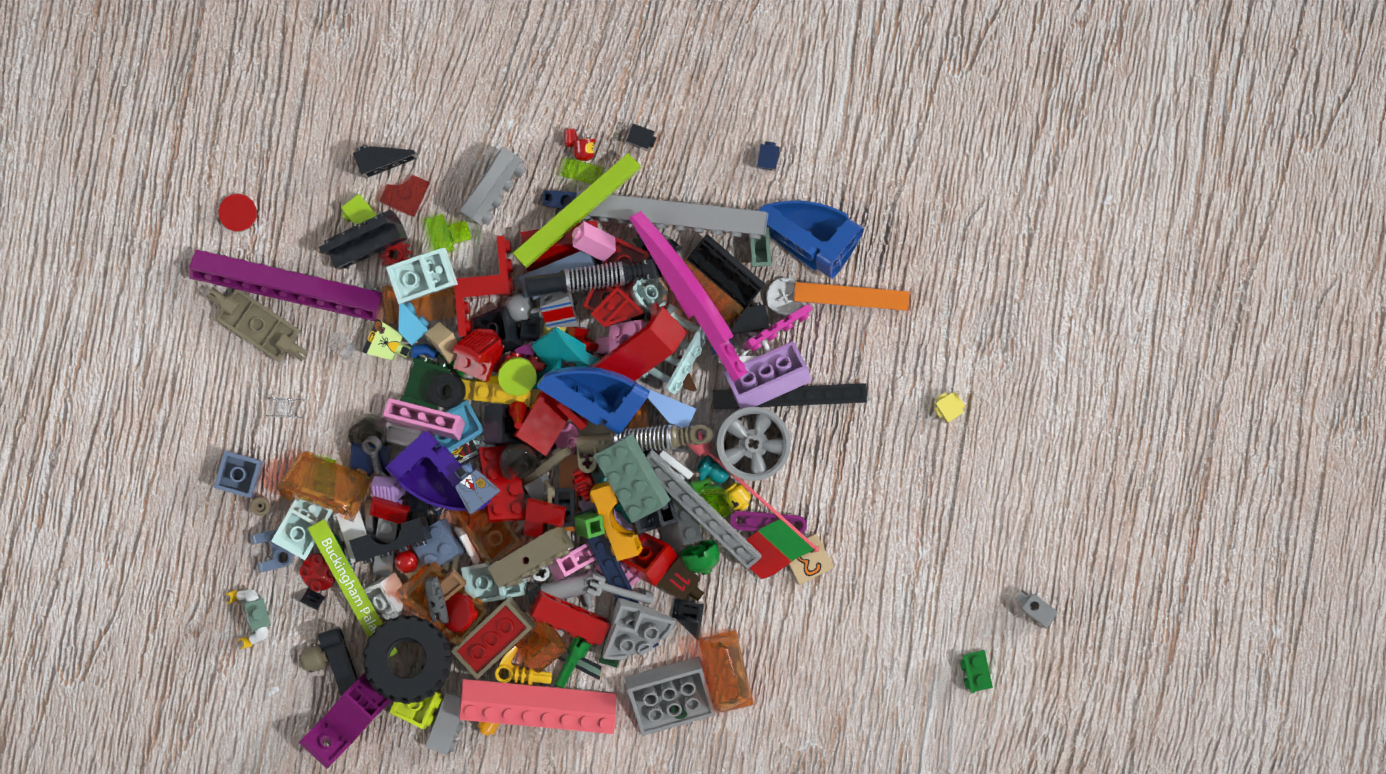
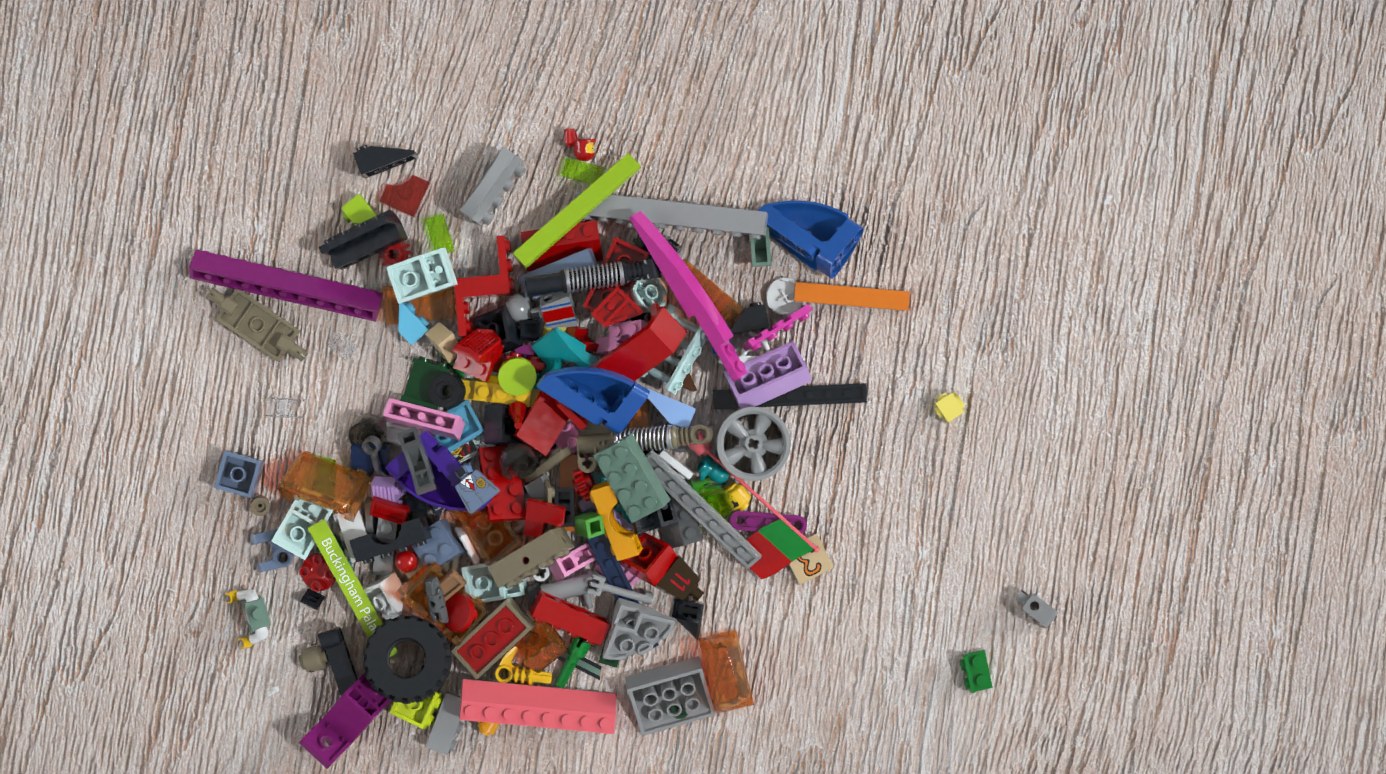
(237, 212): red tile -> none
(385, 342): yellowish green torso -> none
(417, 350): blue arm -> none
(417, 460): none -> dark grey arch
(459, 232): clear neon green tile -> none
(557, 199): dark blue leg -> none
(593, 241): bright pink brick -> none
(641, 137): black brick -> none
(702, 557): green cylinder -> none
(725, 271): black piece -> none
(768, 156): dark blue brick -> none

